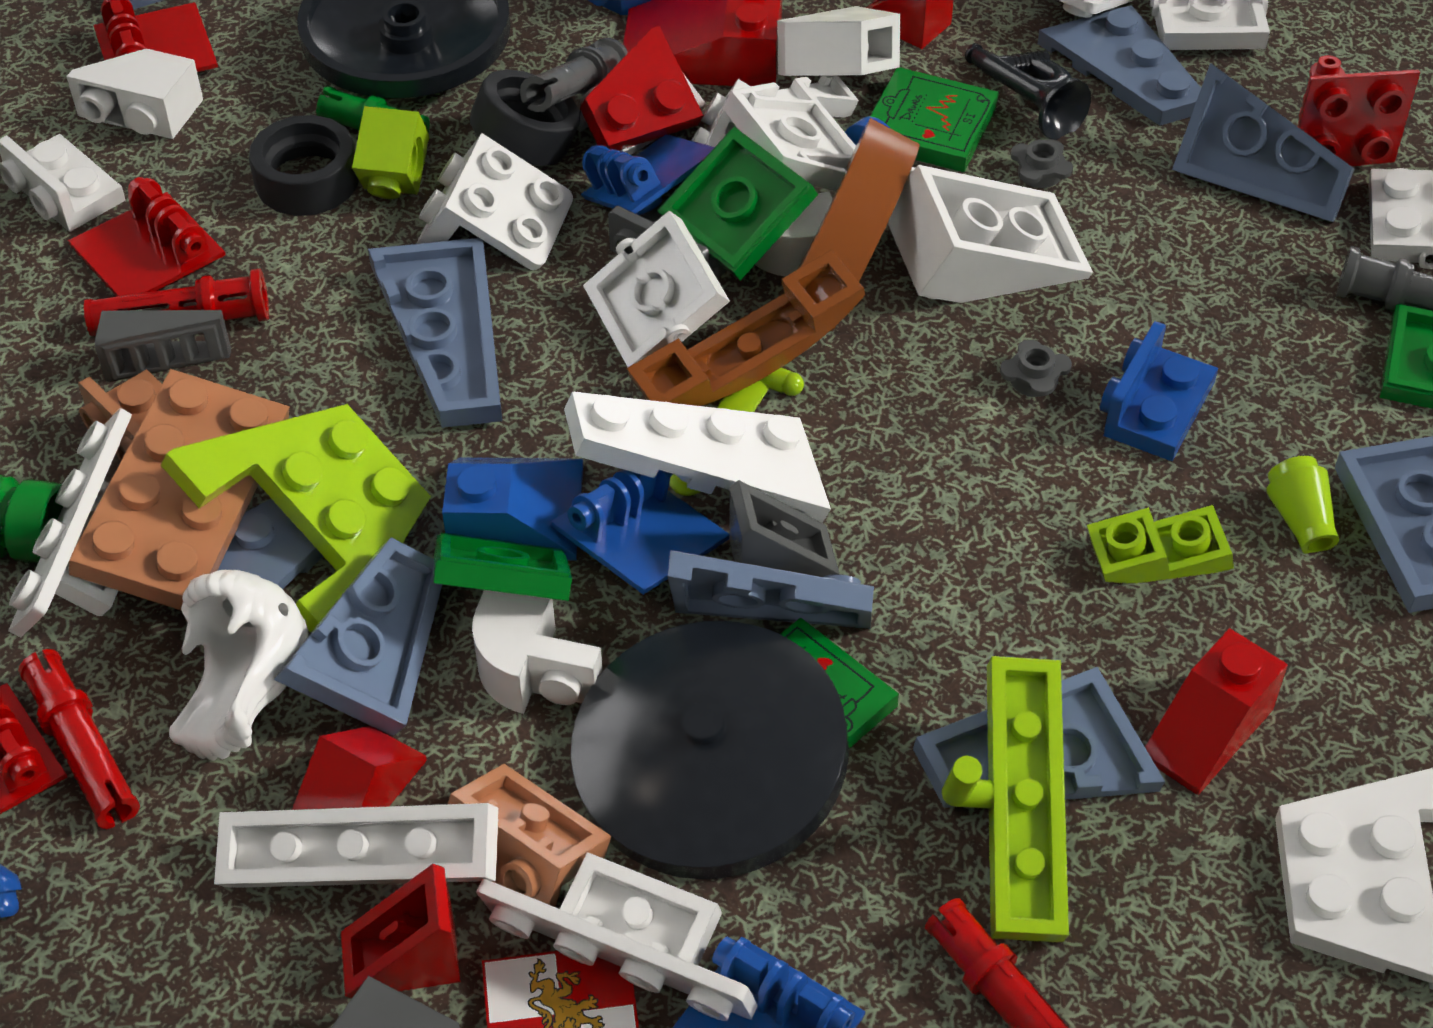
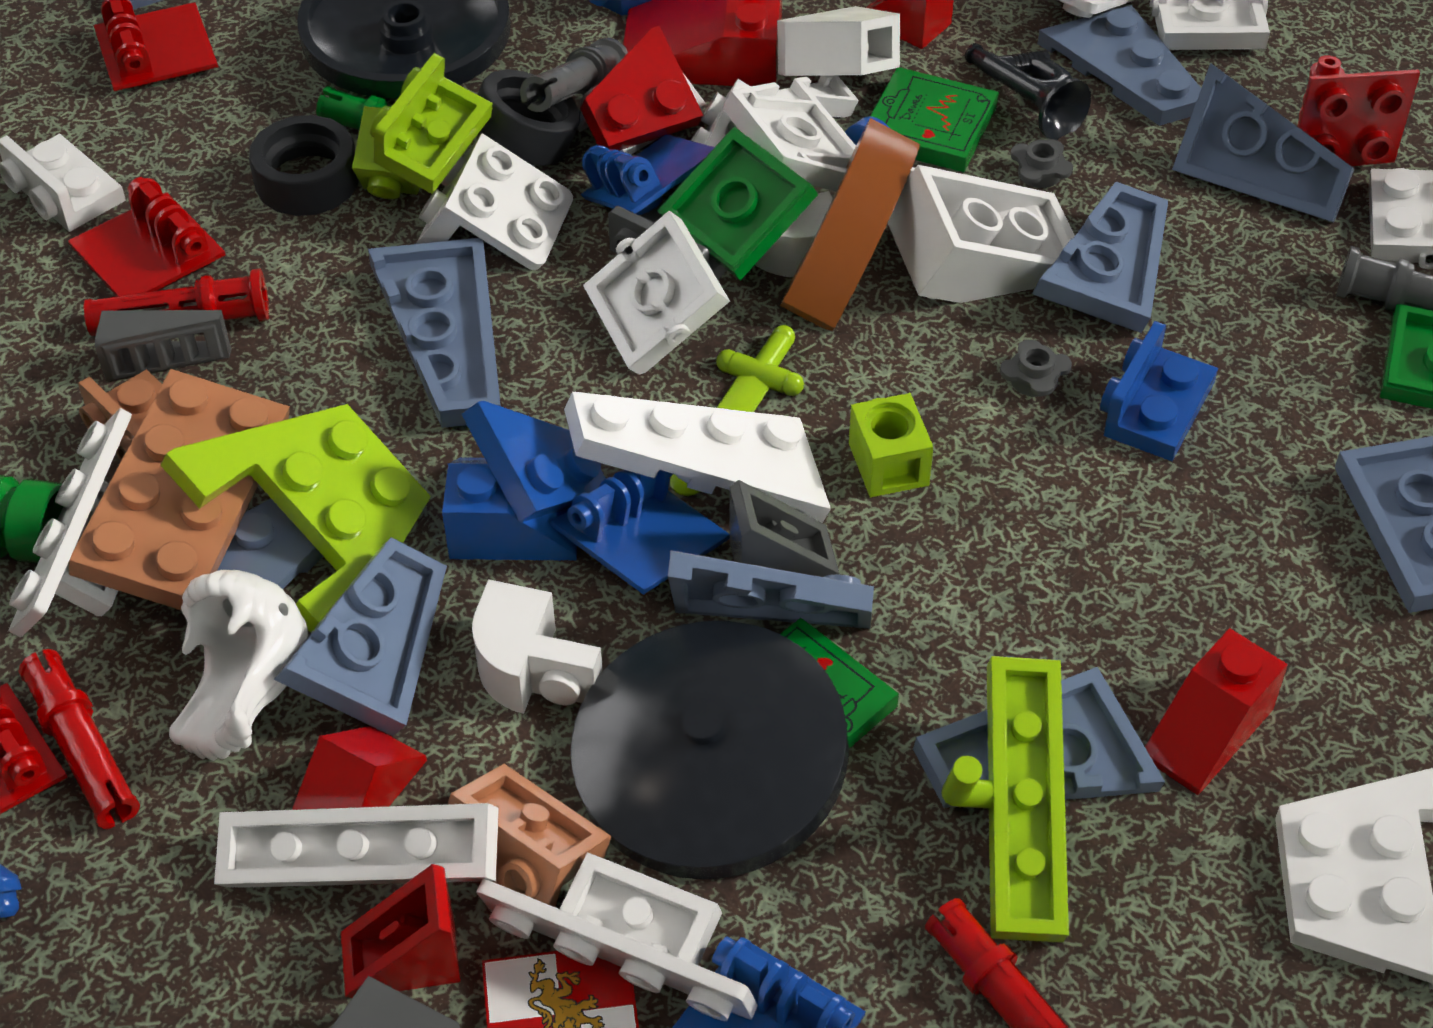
(138, 92): white slope -> none
(428, 126): none -> lime bracket
(501, 566): green tile -> none
(531, 460): none -> blue wing
(755, 345): dark orange slope -> none
(890, 444): none -> lime brick
(1111, 260): none -> sand blue wing
(1146, 550): lime slope -> none
(1304, 500): lime cone -> none

